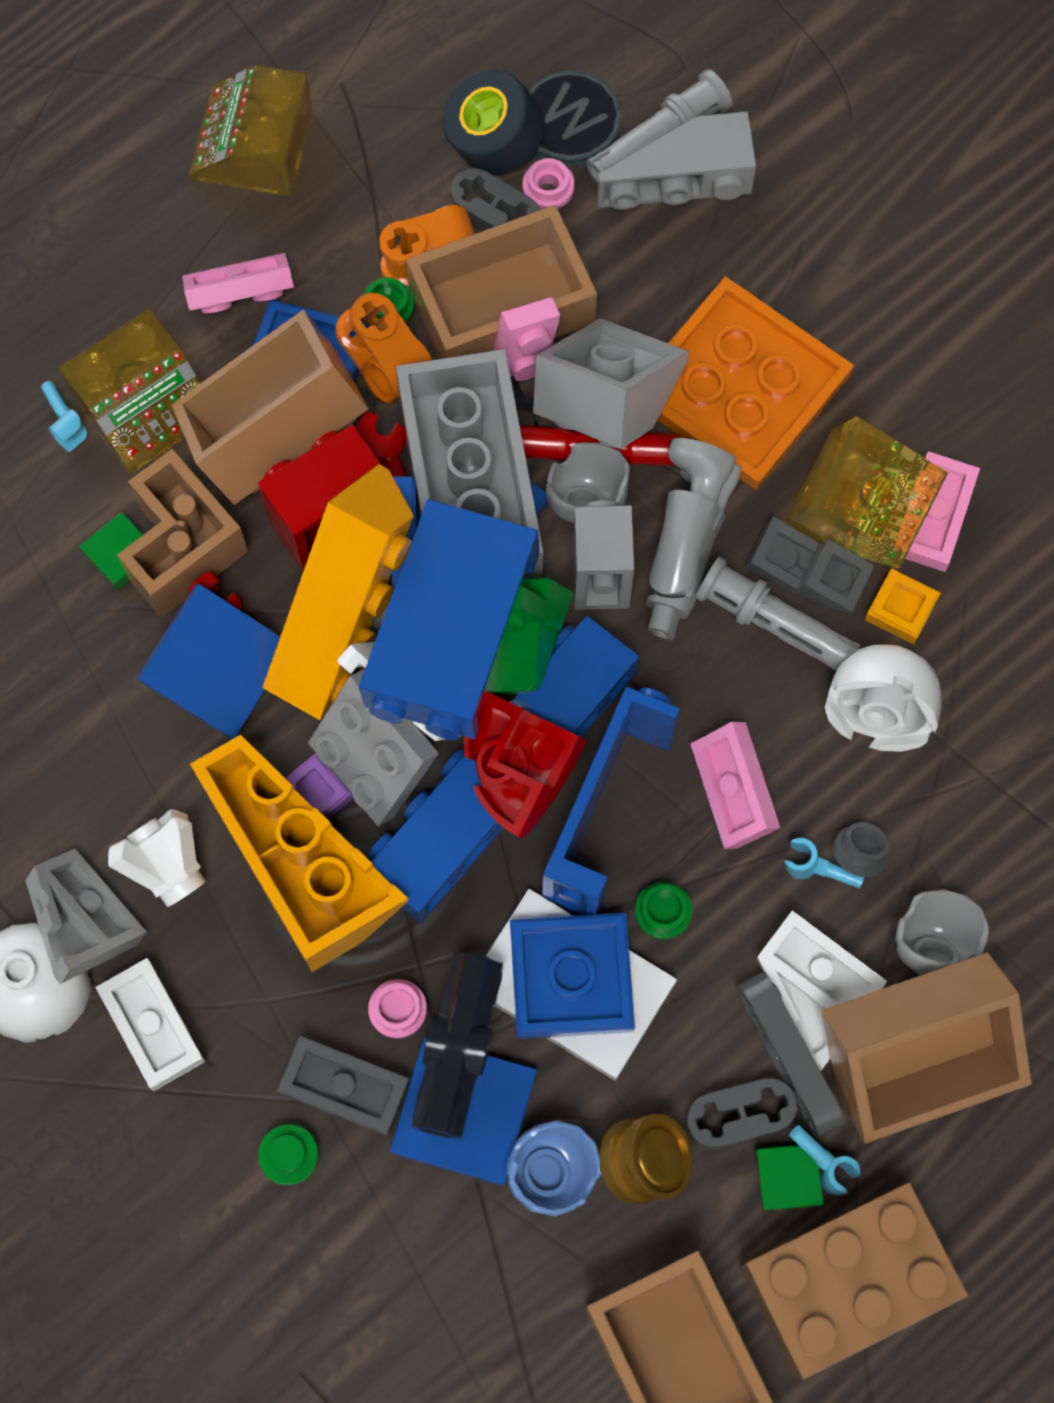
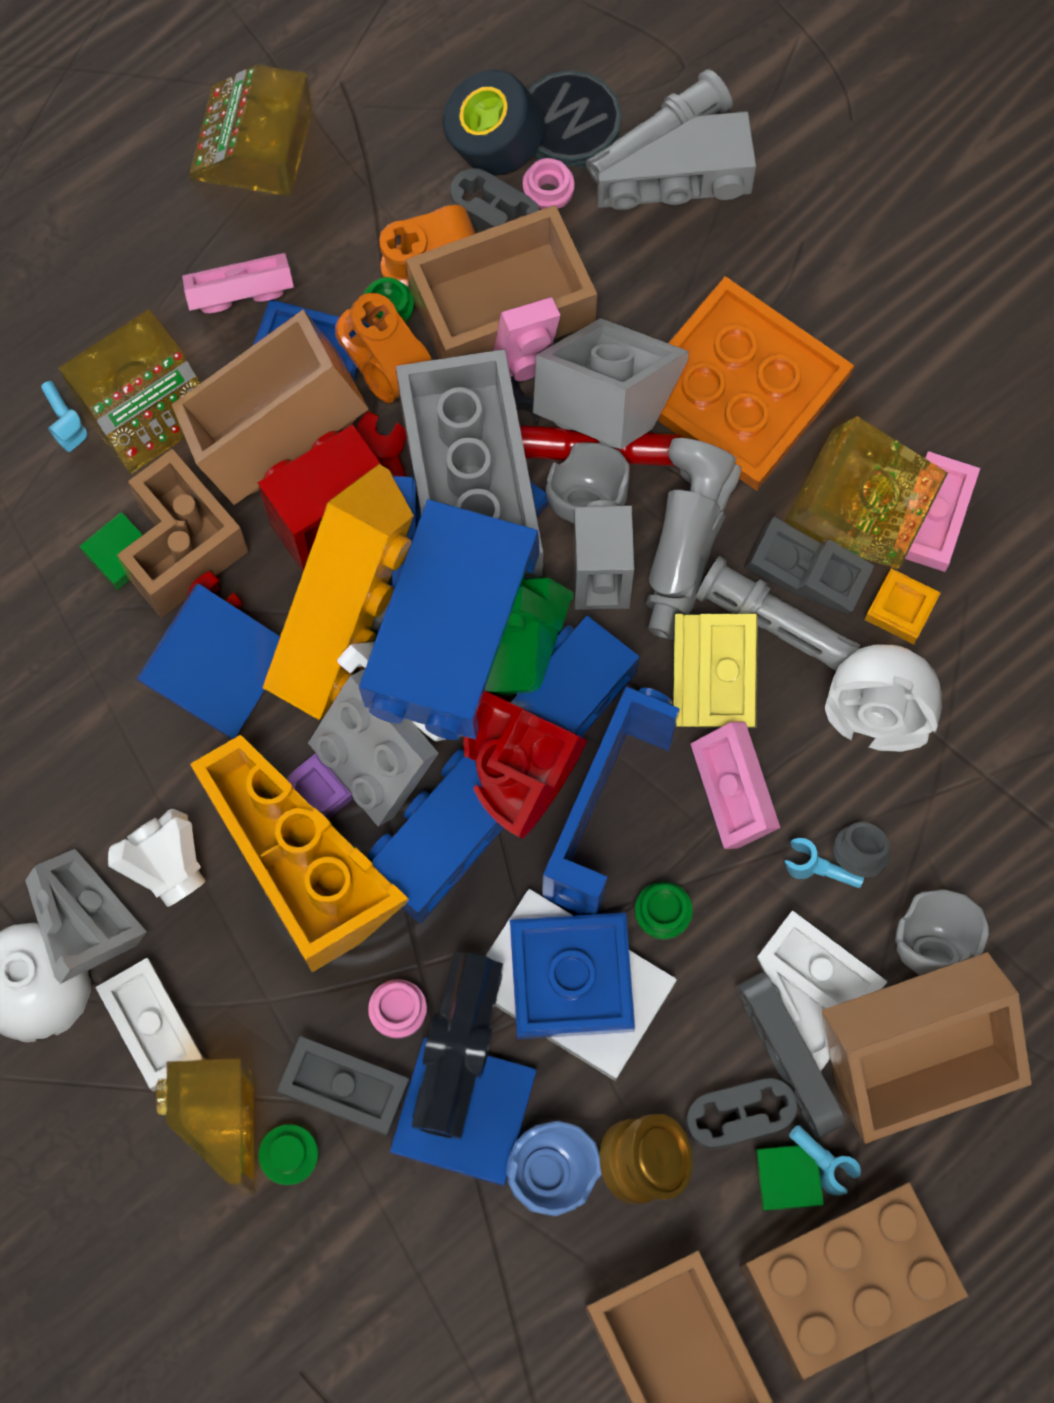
(214, 1114): none -> clear yellow slope
(715, 669): none -> light yellow plate

